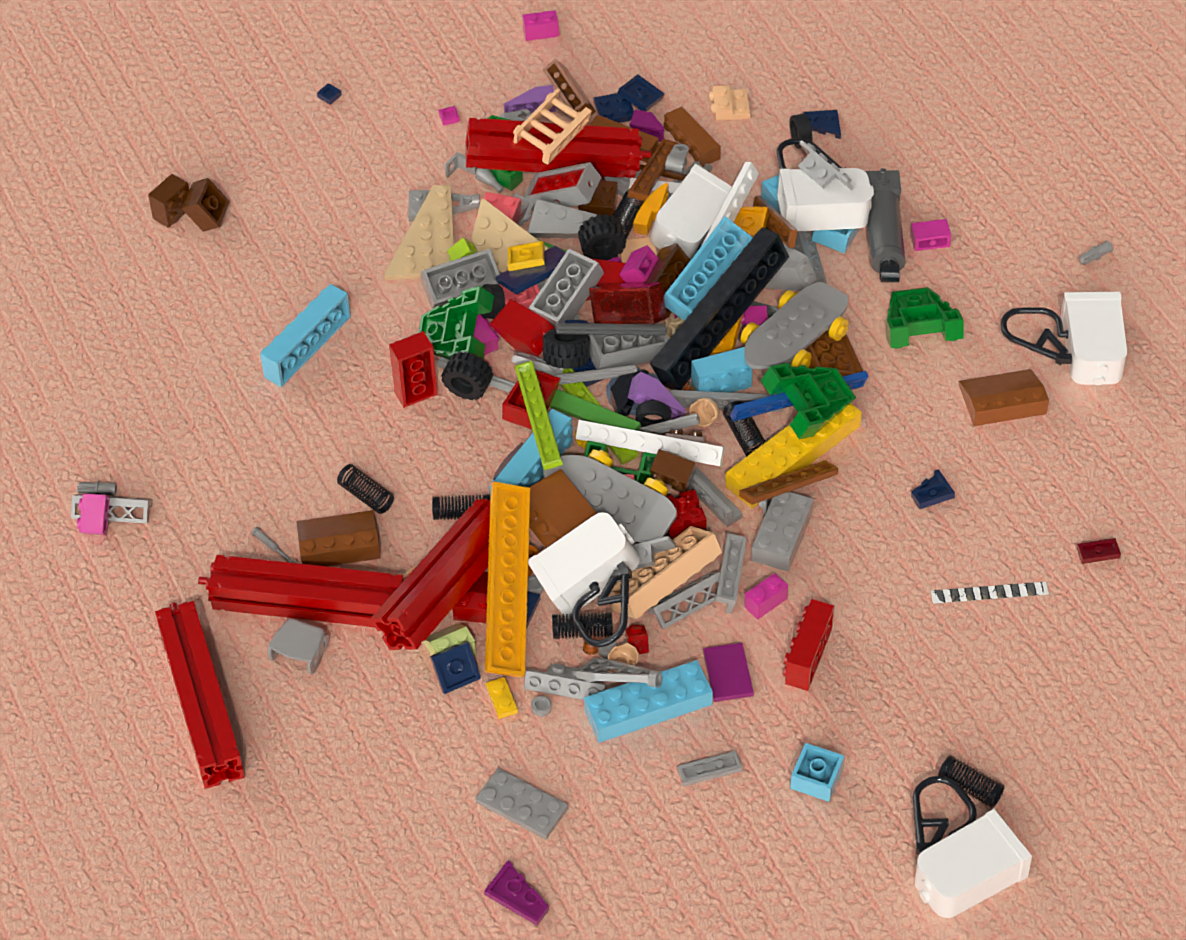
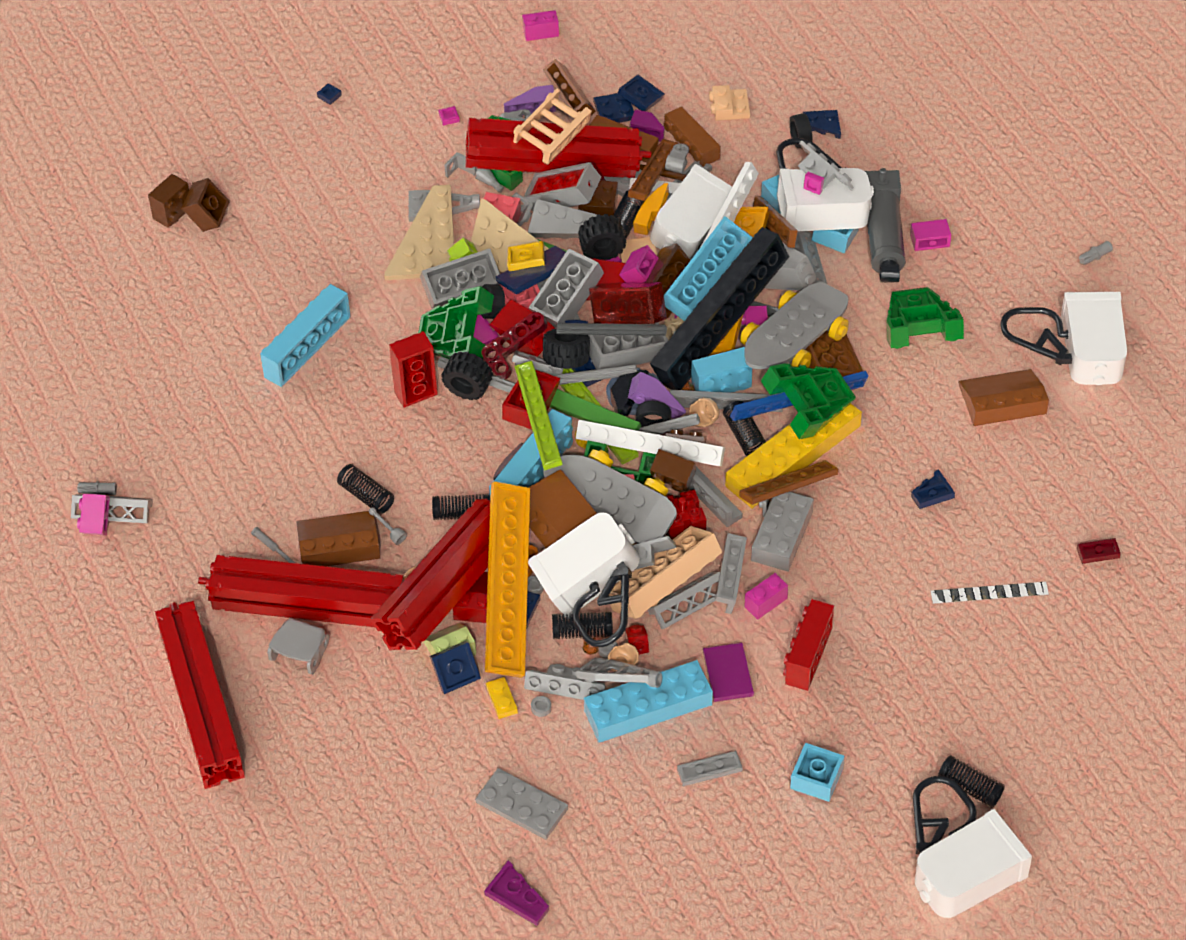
(397, 535): none -> light grey hinge
(516, 343): none -> dark red beam
(813, 183): none -> dark pink tile

